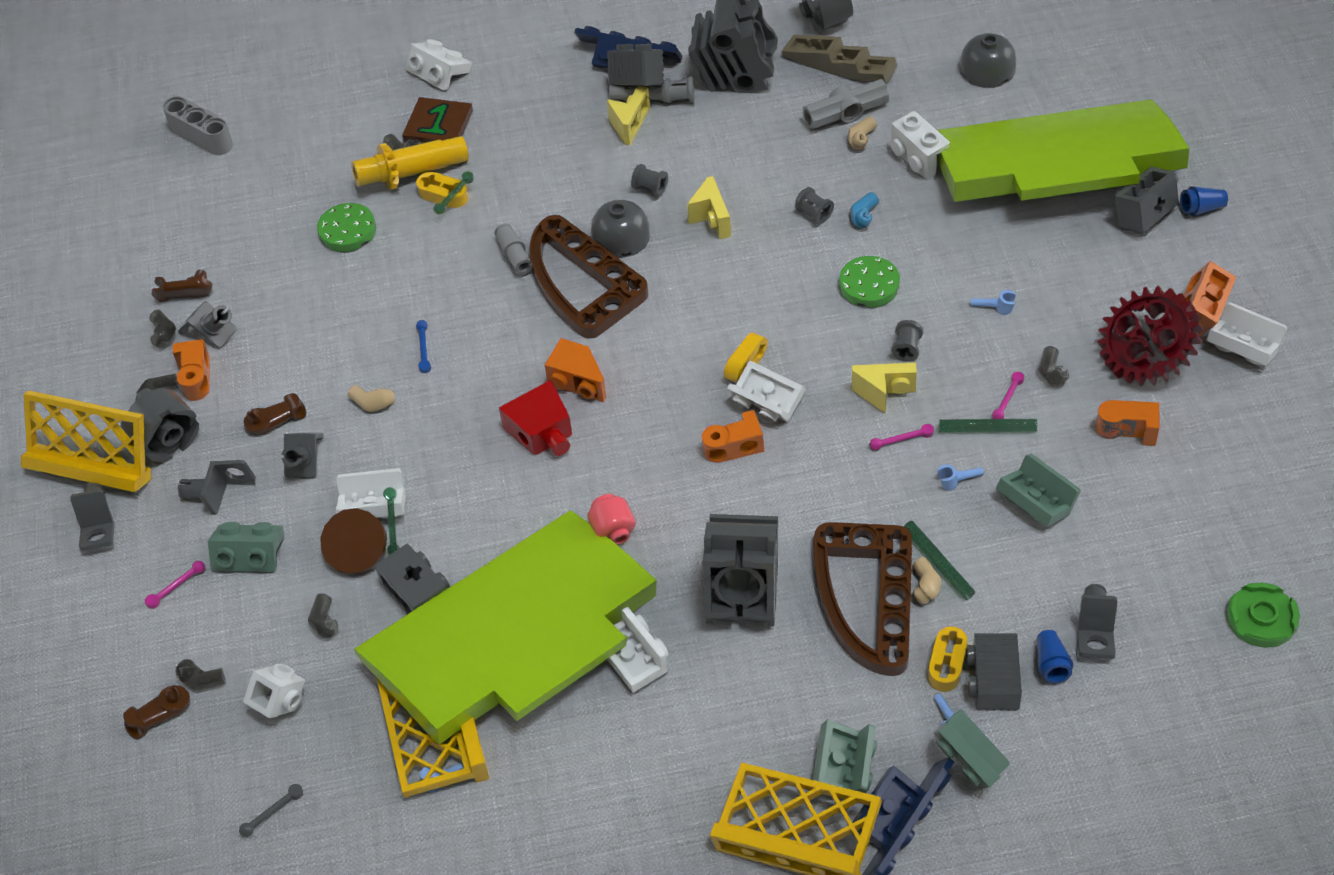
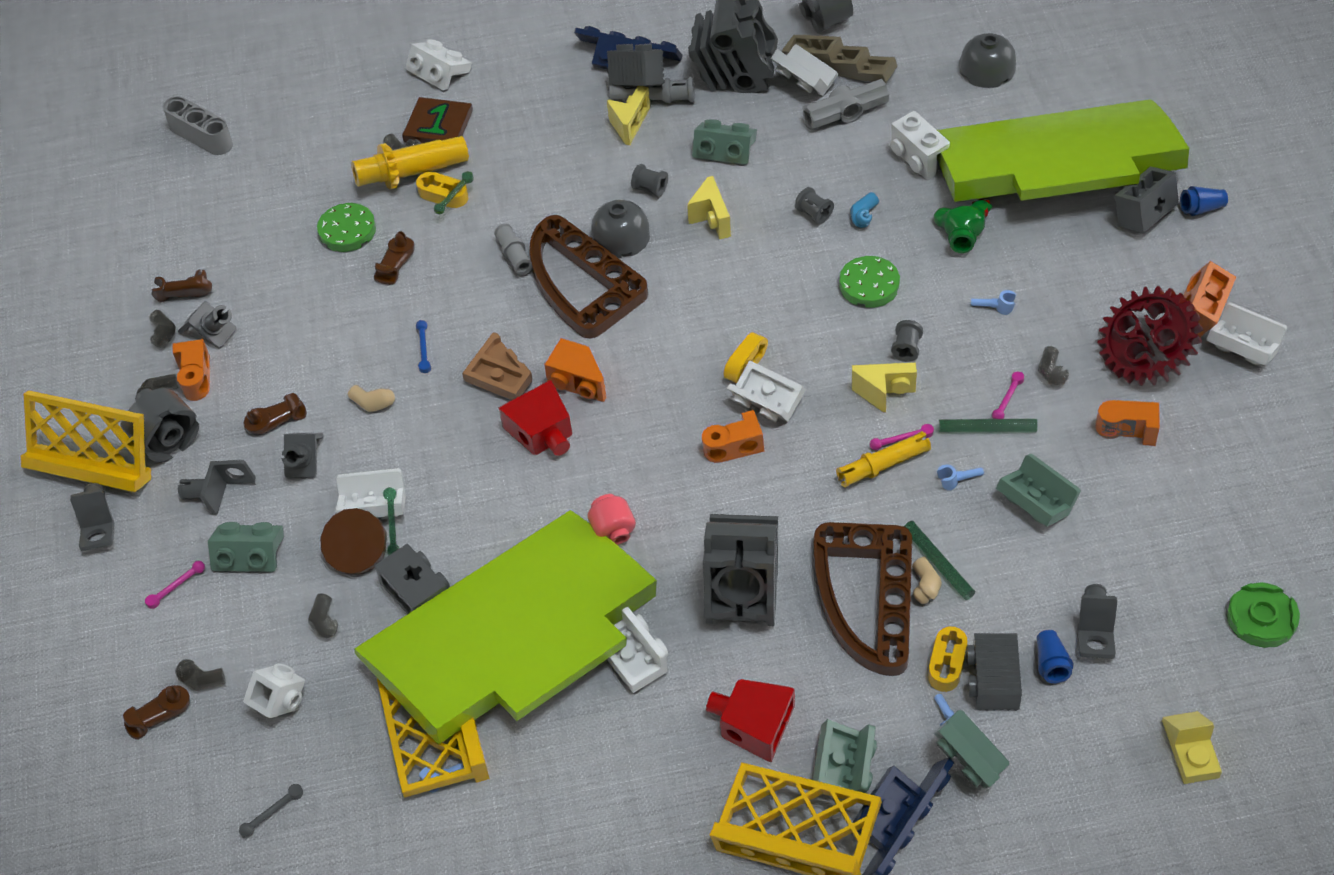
(397, 254): none -> reddish brown piece
(498, 370): none -> medium nougat wing
(723, 142): none -> sand green bracket
(754, 715): none -> red torso
(805, 67): none -> white bracket
(857, 133): tan arm -> none
(871, 464): none -> yellow pin
(963, 224): none -> green animal
(1191, 745): none -> light yellow slope

